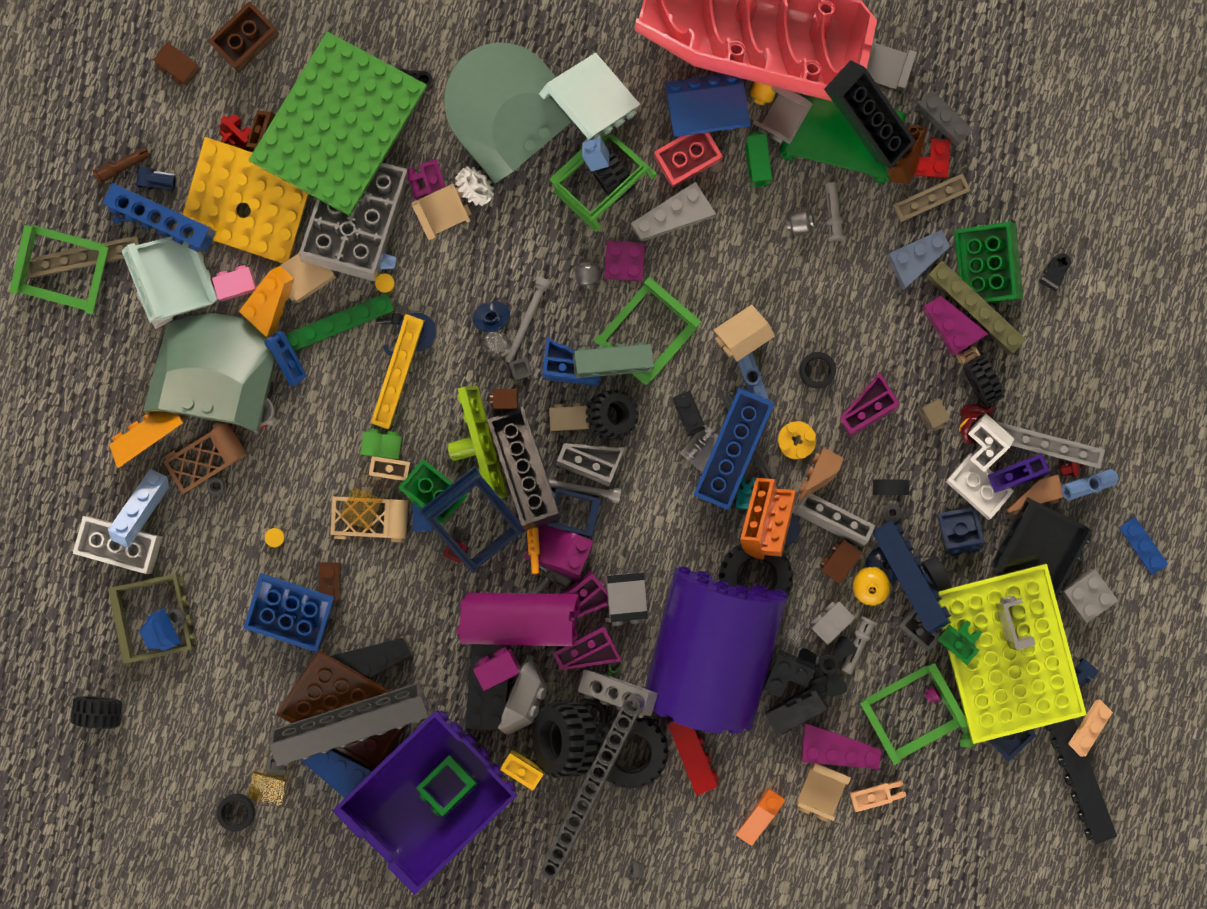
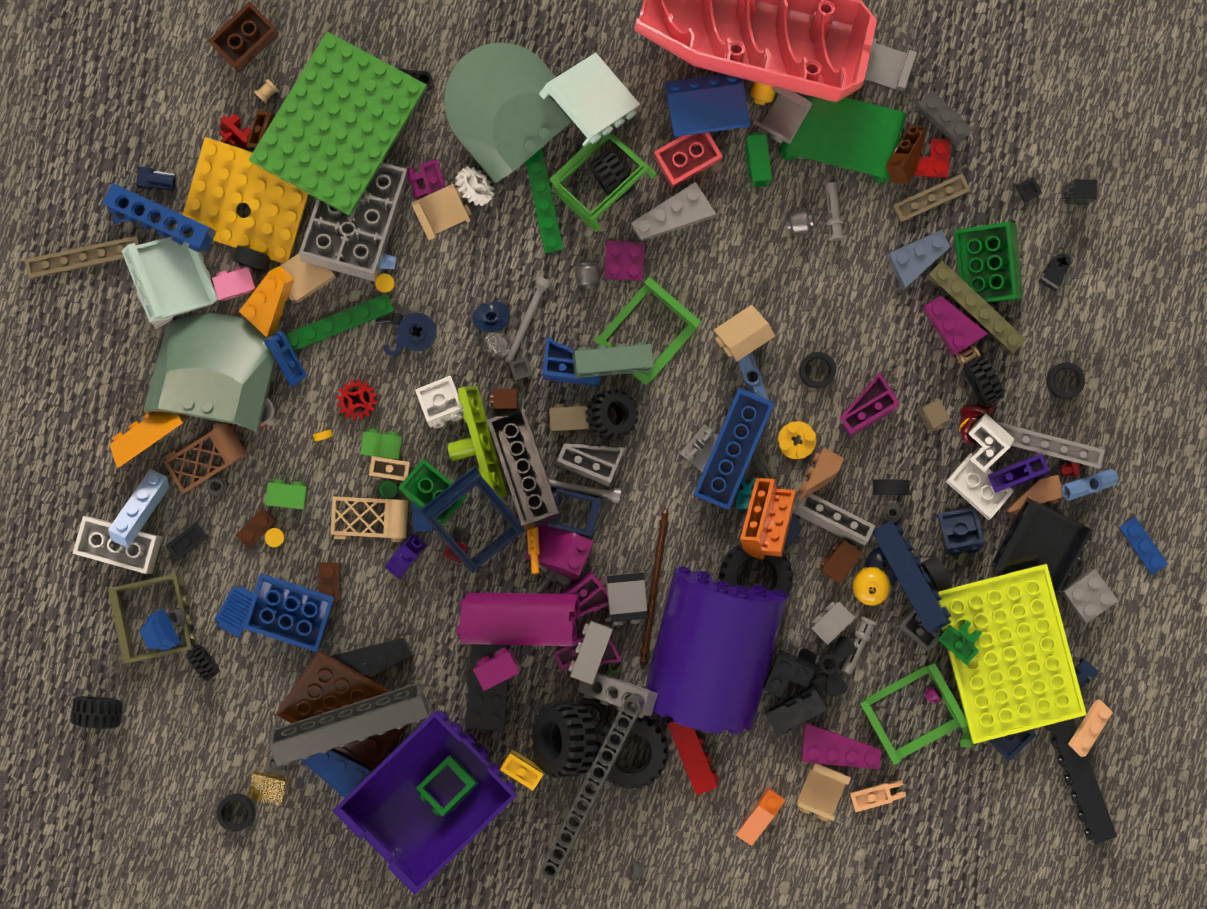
(23, 260): bright green piece -> none
(113, 169): reddish brown pin -> none
(177, 64): reddish brown brick -> none
(186, 541): none -> black plate
(203, 662): none -> black tyre
(235, 610): none -> blue window
(251, 258): none -> black tyre
(256, 528): none -> reddish brown plate
(266, 91): none -> tan bush
(286, 495): none -> bright green brick
(322, 435): none -> yellow tile
(361, 391): none -> red gear
(361, 508): clear yellow piece -> none
(388, 489): none -> green tile
(397, 371): yellow plate -> none
(406, 556): none -> dark purple slope
(440, 402): none -> white plate
(524, 699): light grey wedge -> none
(543, 203): none -> green plate
(590, 652): none -> light grey brick
(595, 154): medium blue brick -> none
(663, 523): none -> reddish brown hose
(688, 413): black brick -> none
(870, 114): black brick -> none
(1013, 641): light grey panel -> none
(1028, 189): none -> black plate
(1050, 382): none -> black tyre
(1080, 192): none -> black brick

